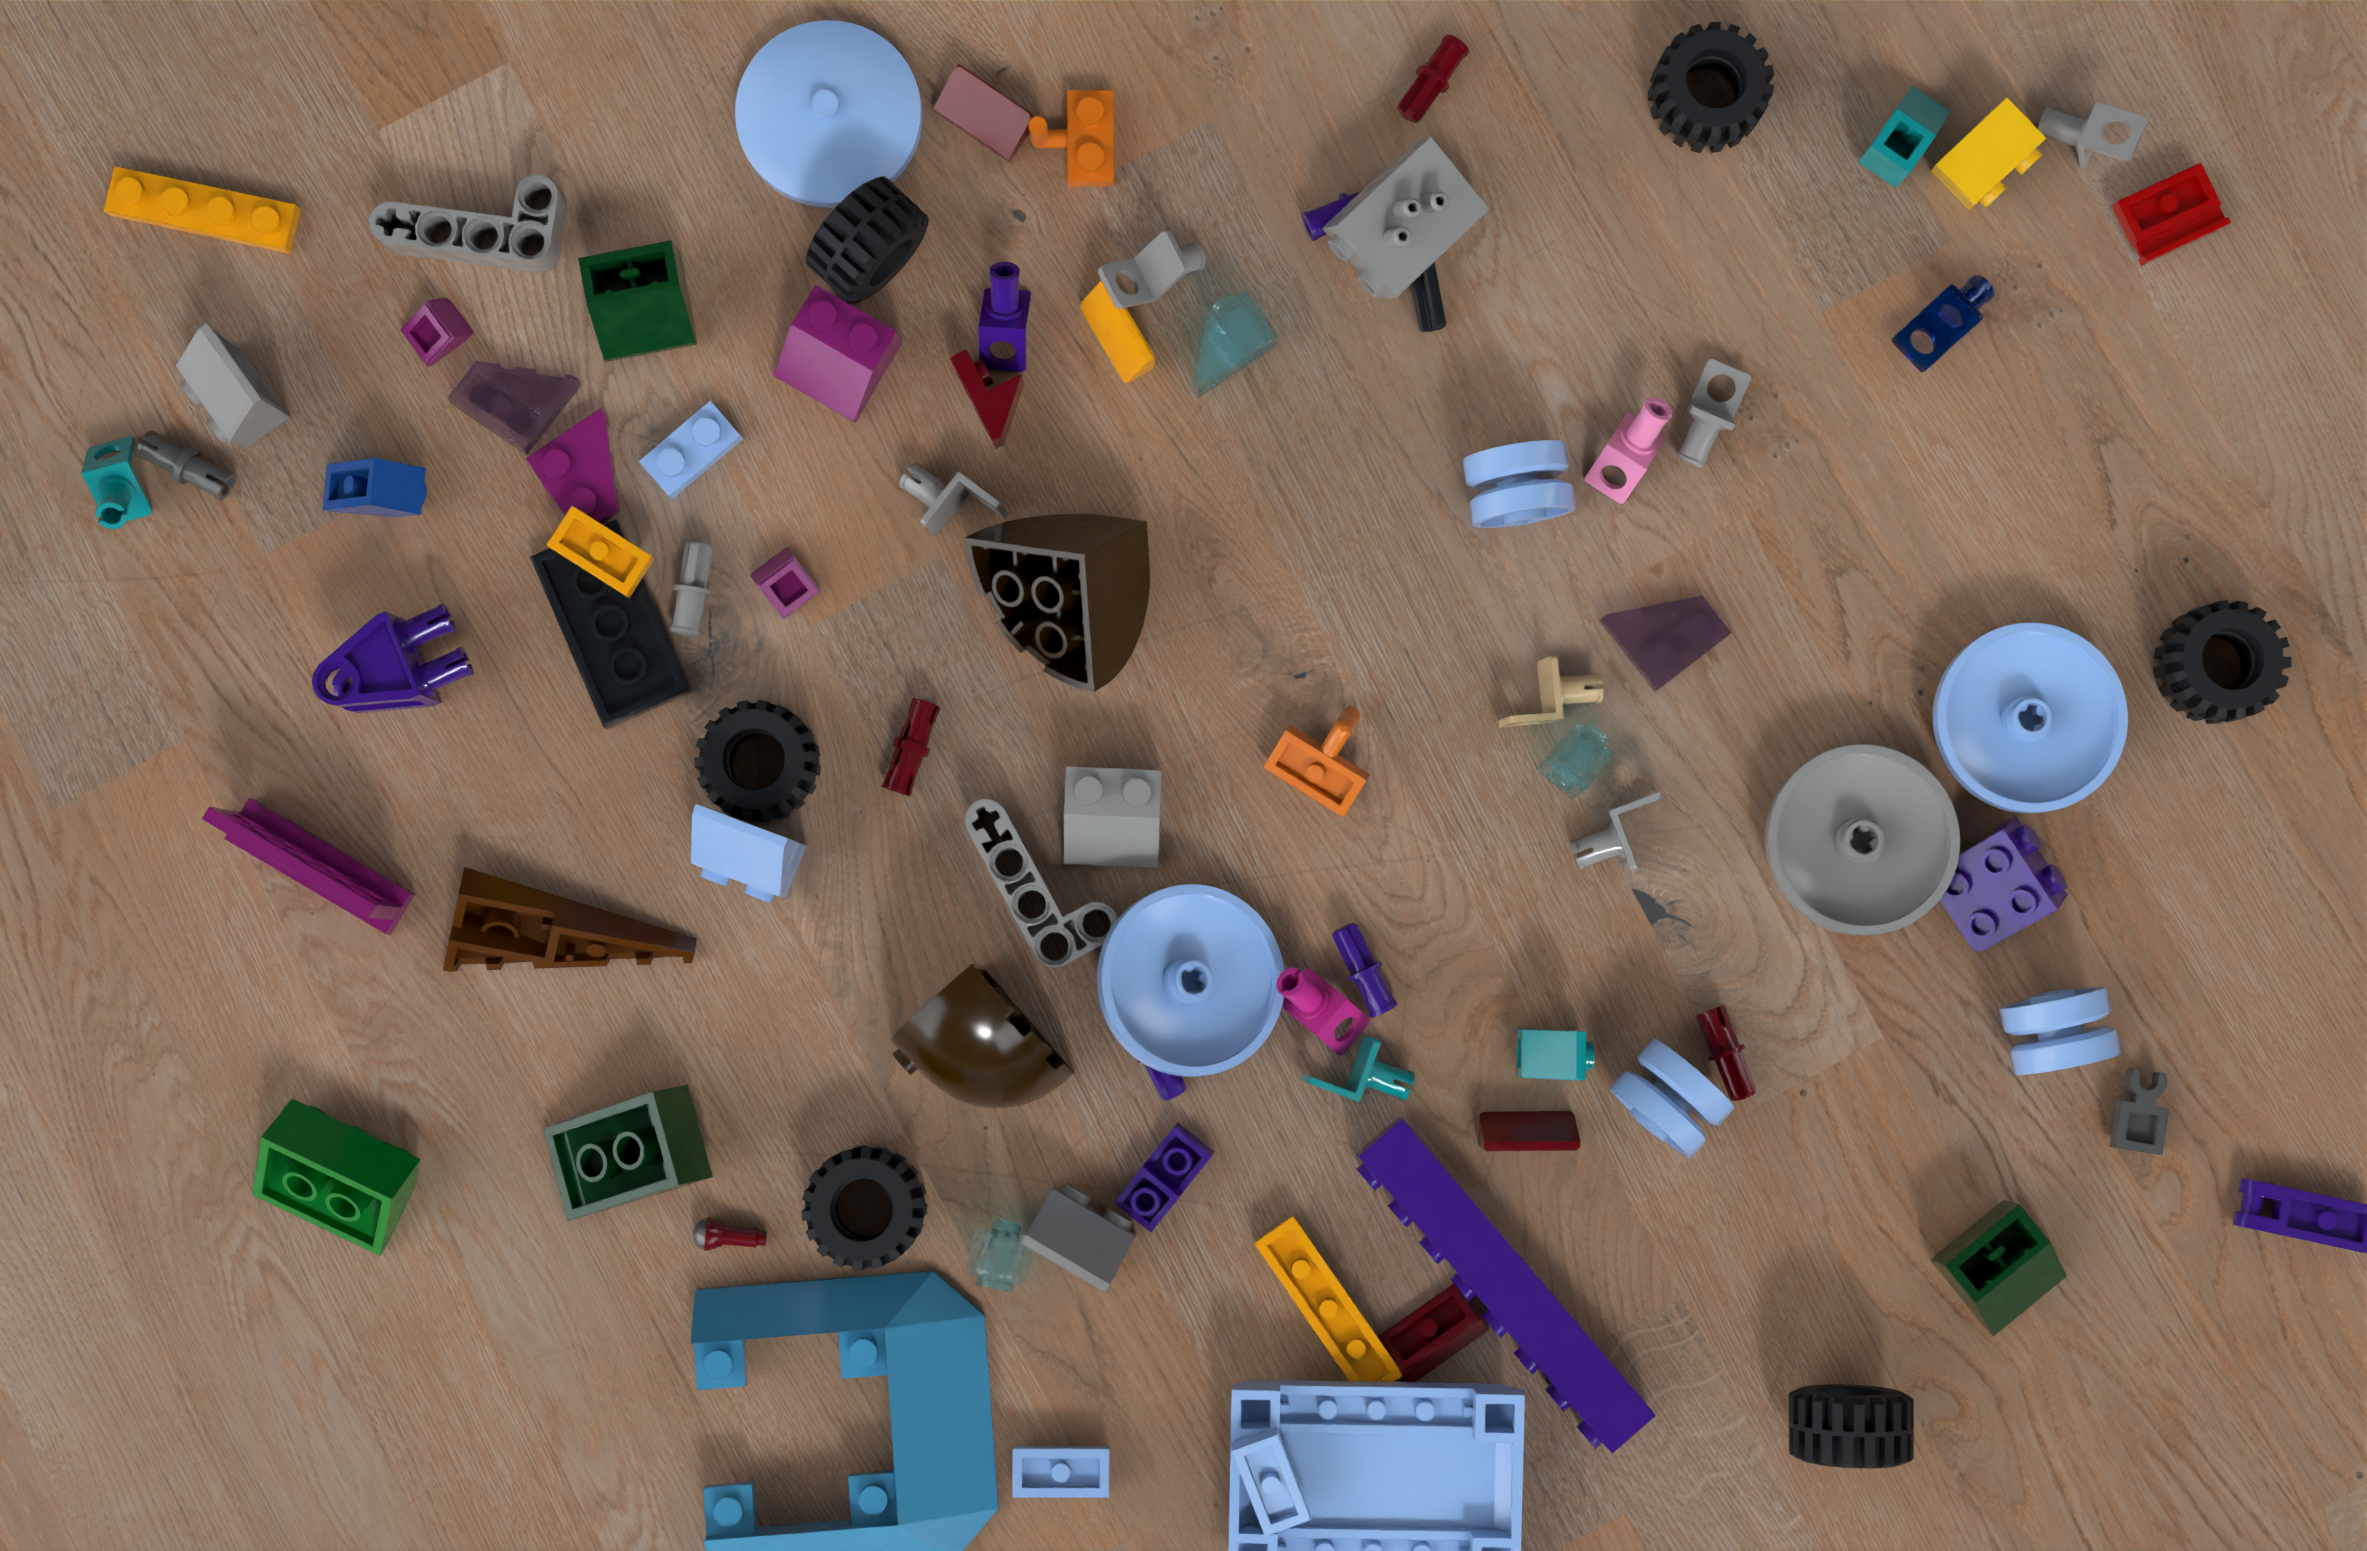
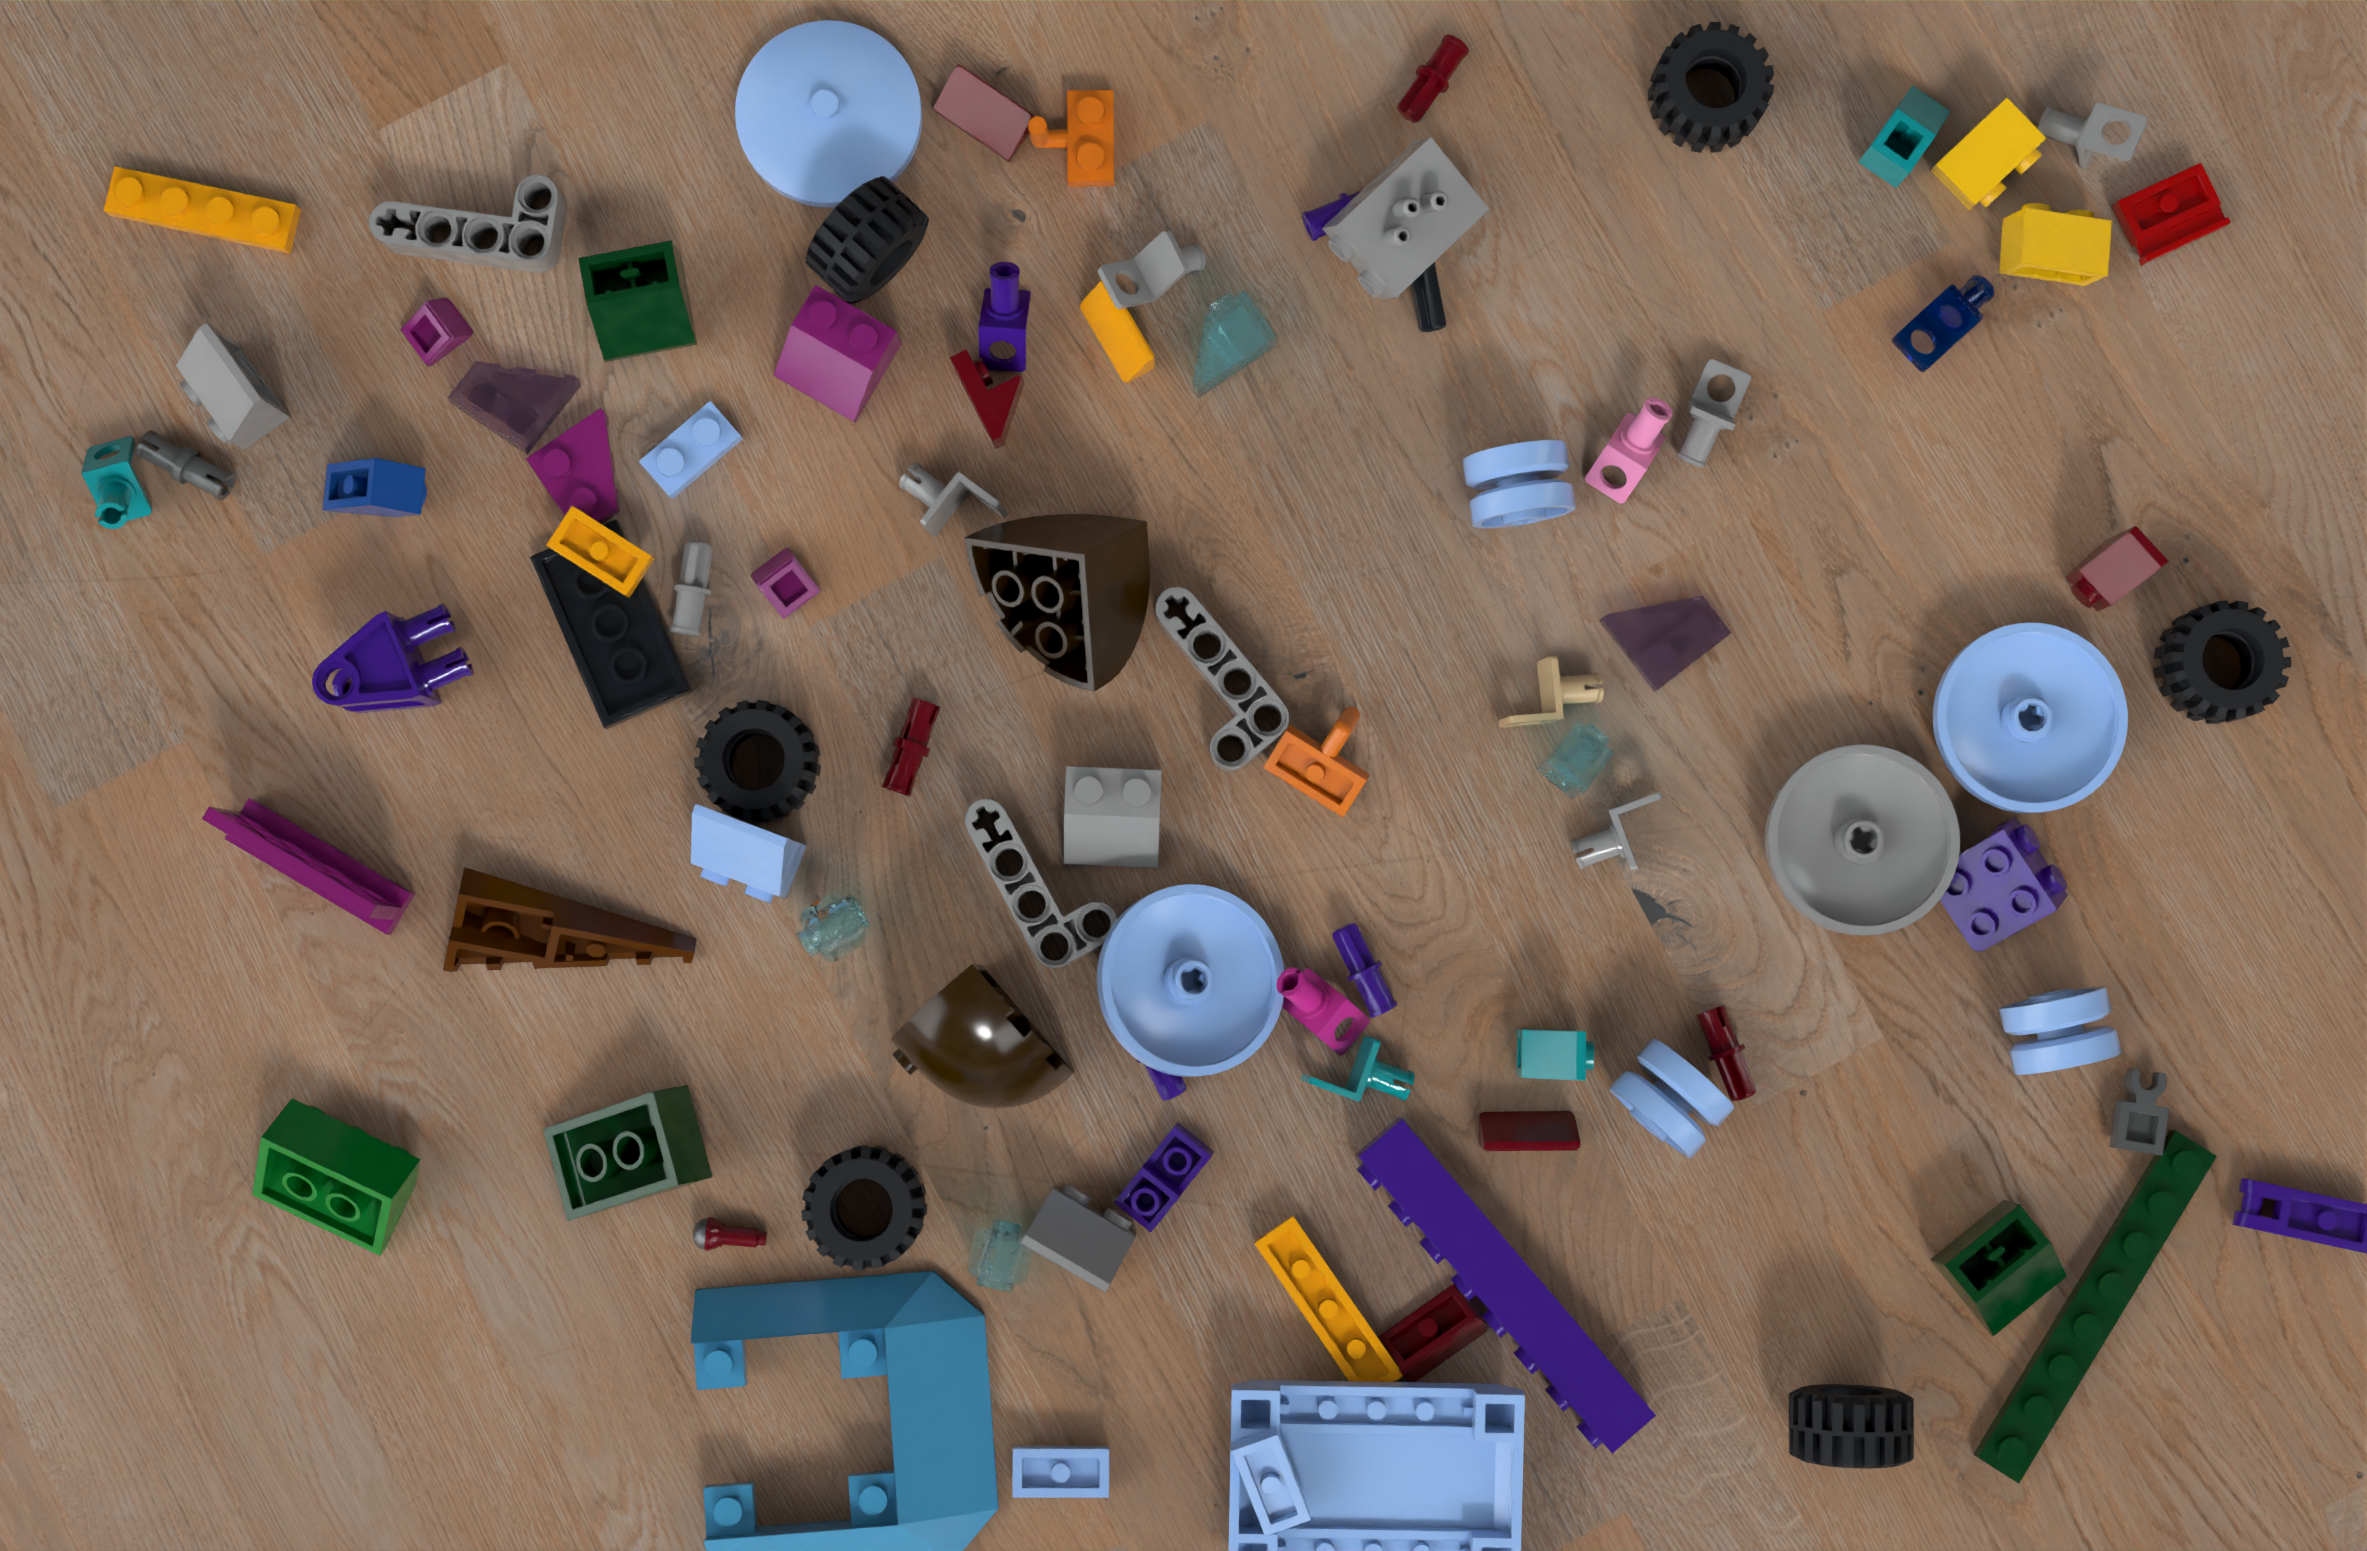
(833, 927): none -> clear light blue head
(1215, 670): none -> light grey beam
(2055, 245): none -> yellow brick
(2094, 1306): none -> dark green plate
(2115, 569): none -> slope

